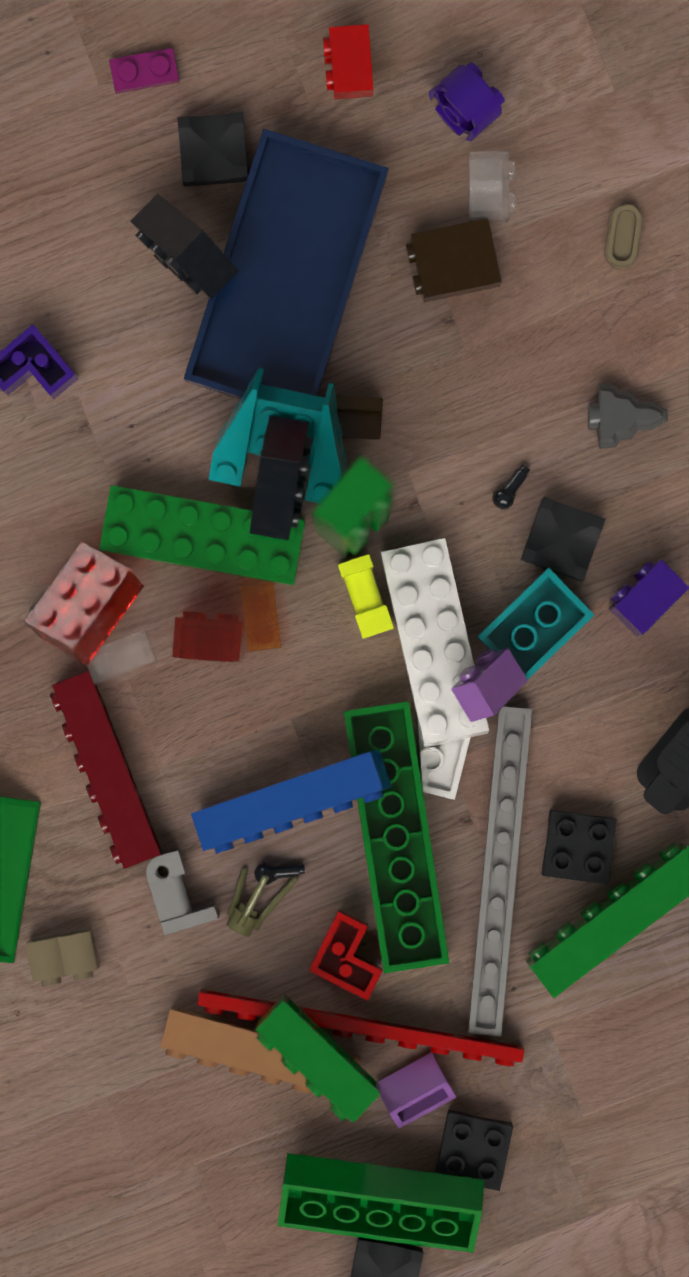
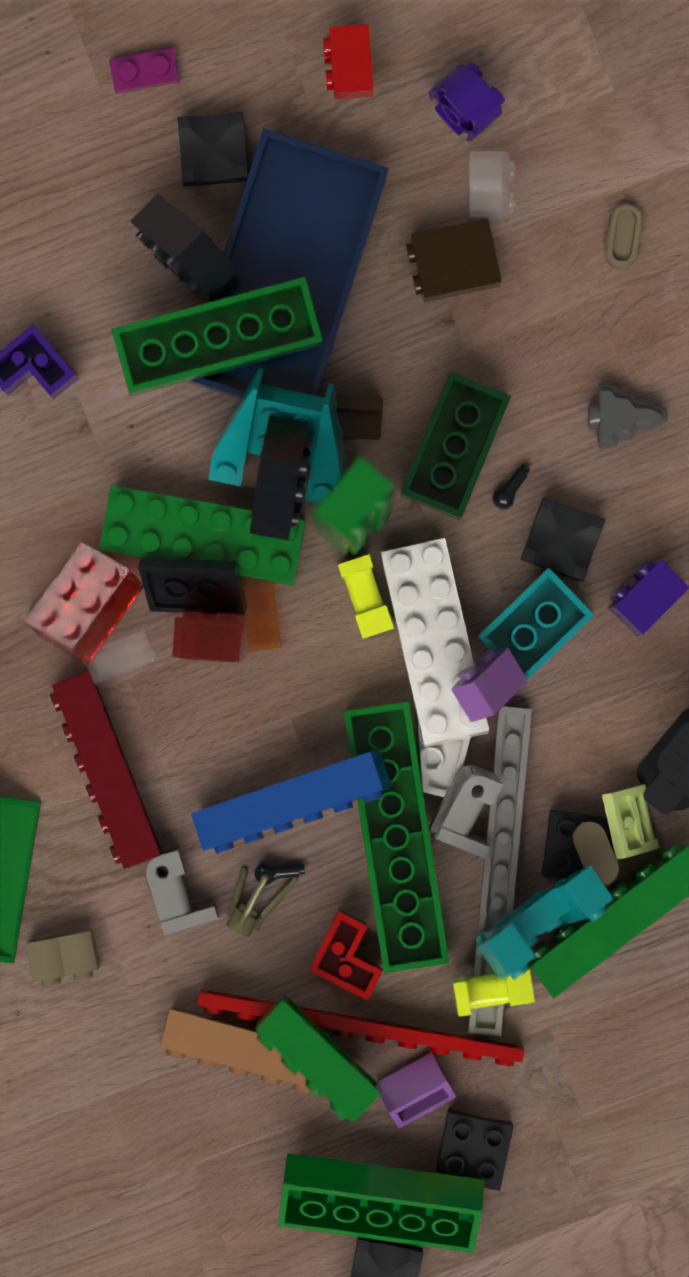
(192, 586): none -> black plate
(217, 336): none -> green brick
(455, 446): none -> dark green brick
(461, 807): none -> light grey piece
(491, 991): none -> neon yellow piece
(571, 900): none -> teal wedge
(595, 851): none -> dark tan tile
(629, 822): none -> yellowish green plate

